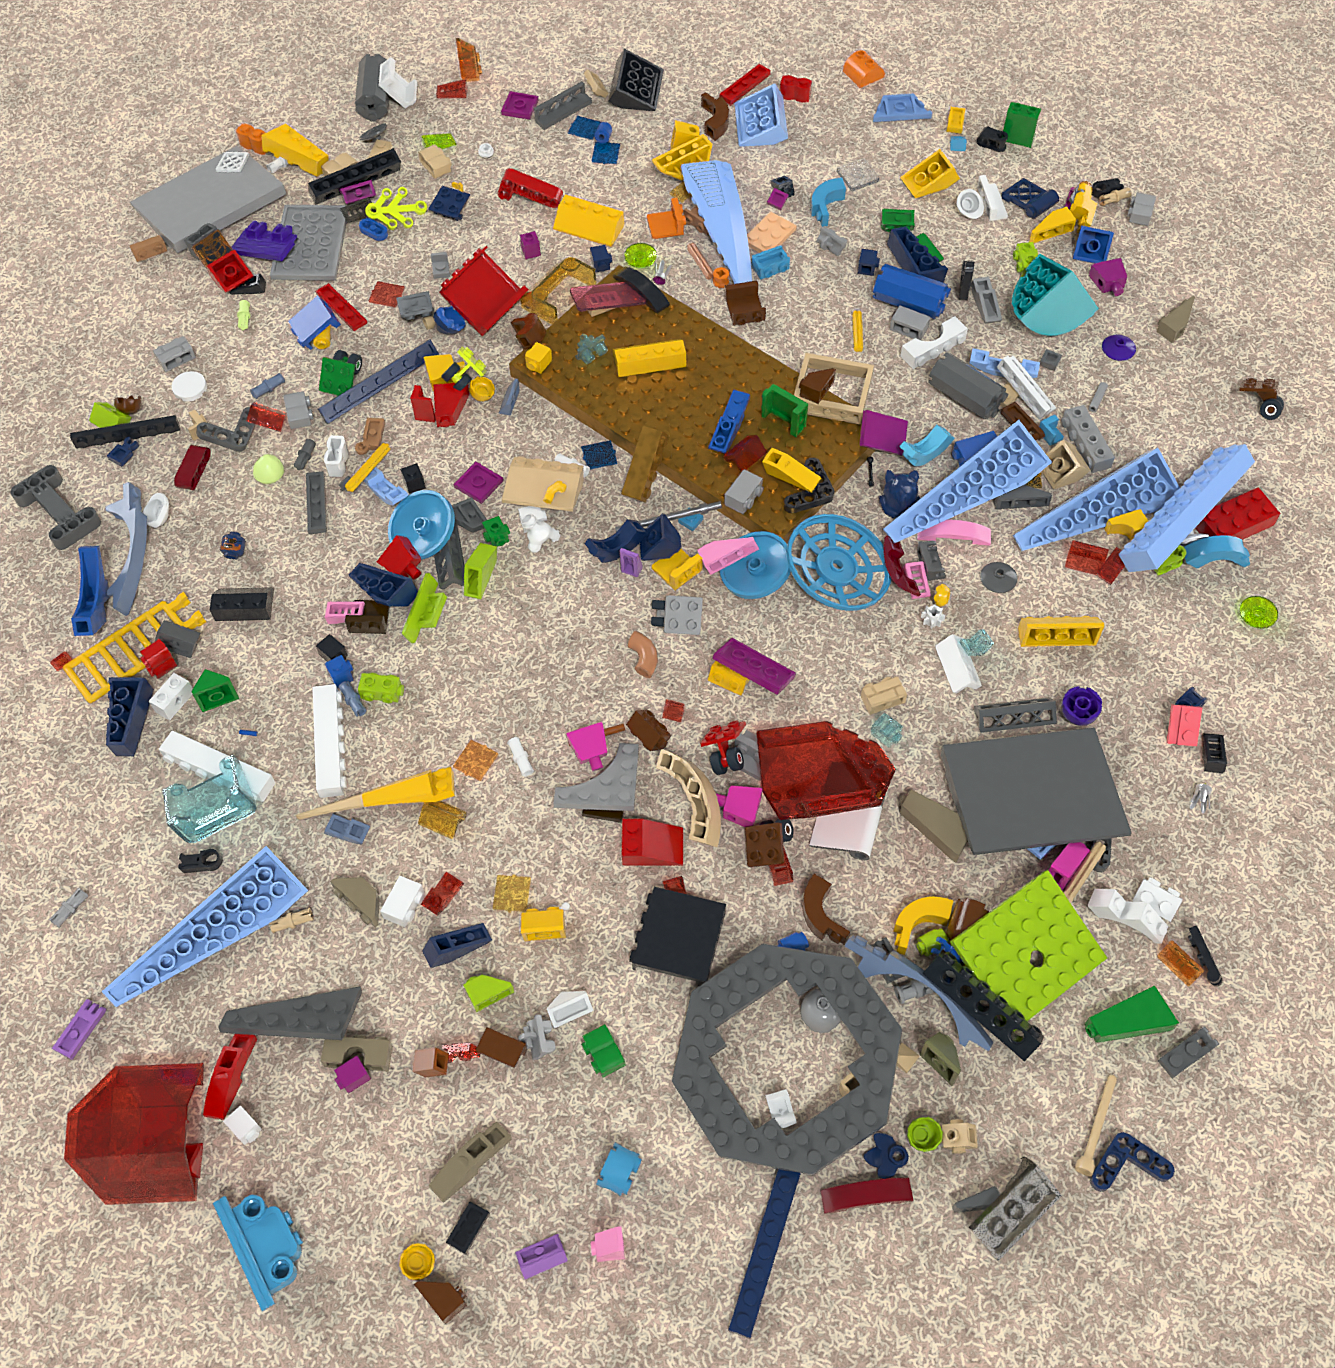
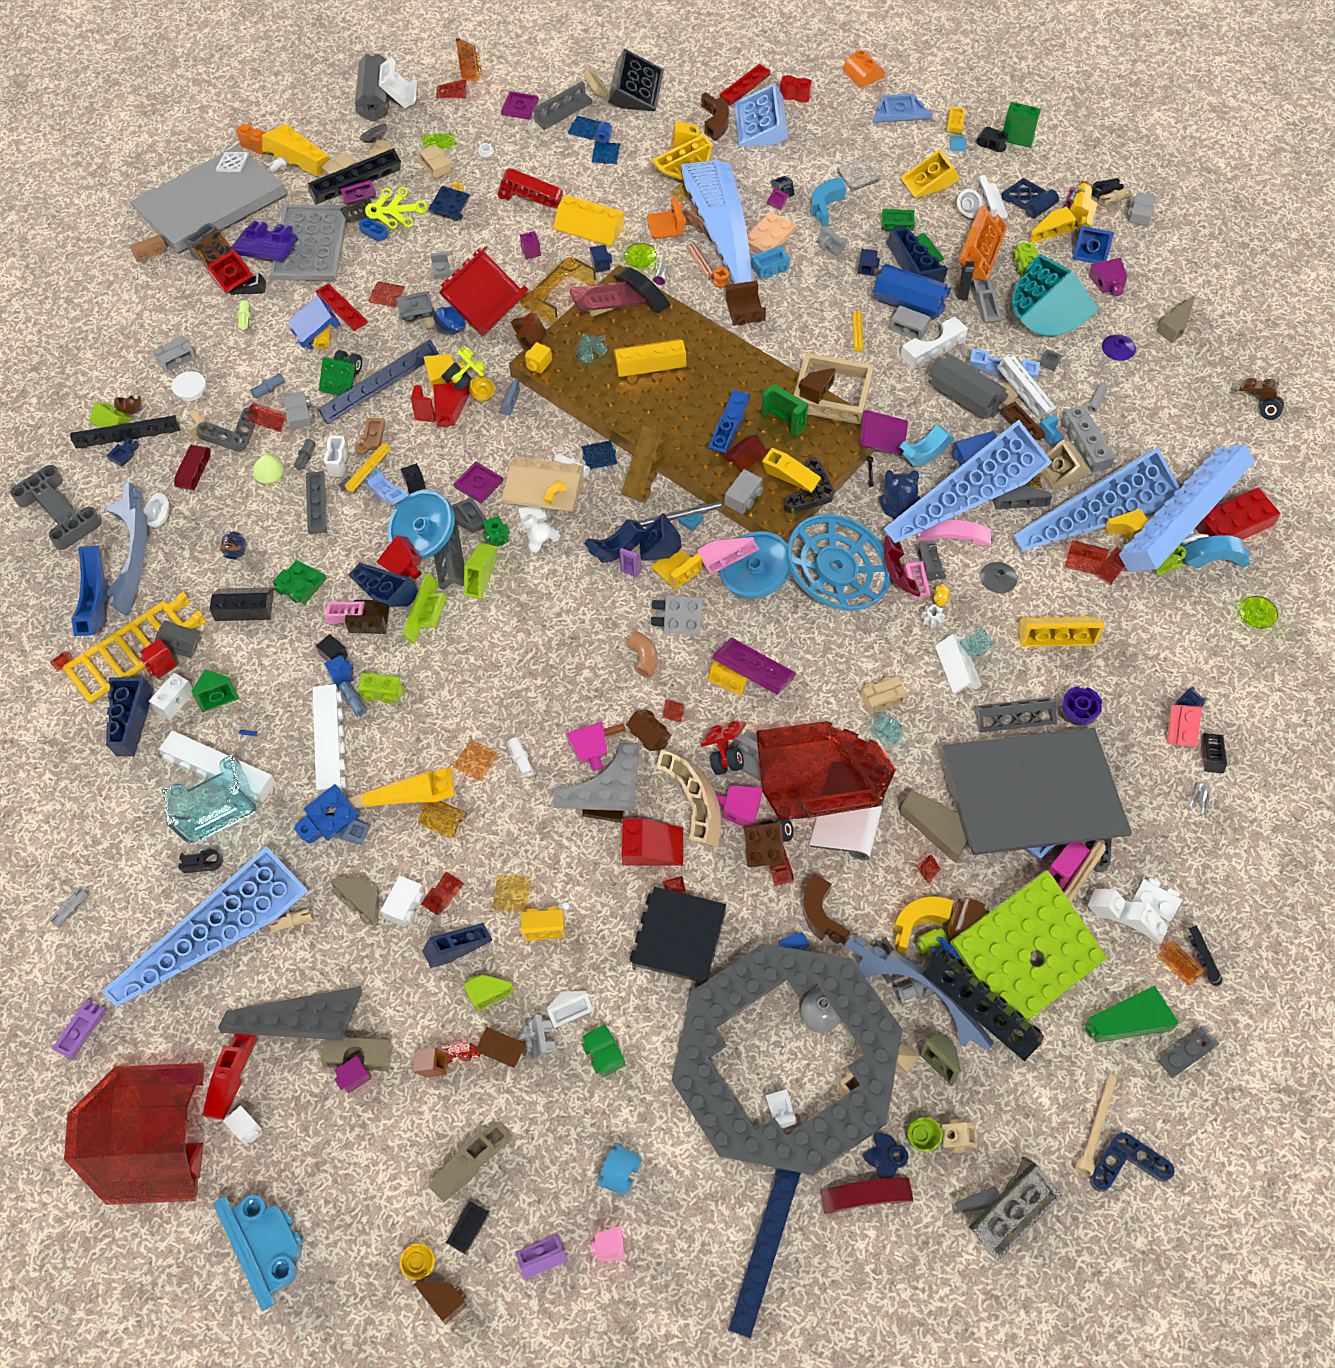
(299, 582): none -> green plate
(318, 823): none -> blue plate
(929, 869): none -> clear red slope
(983, 243): none -> orange slope

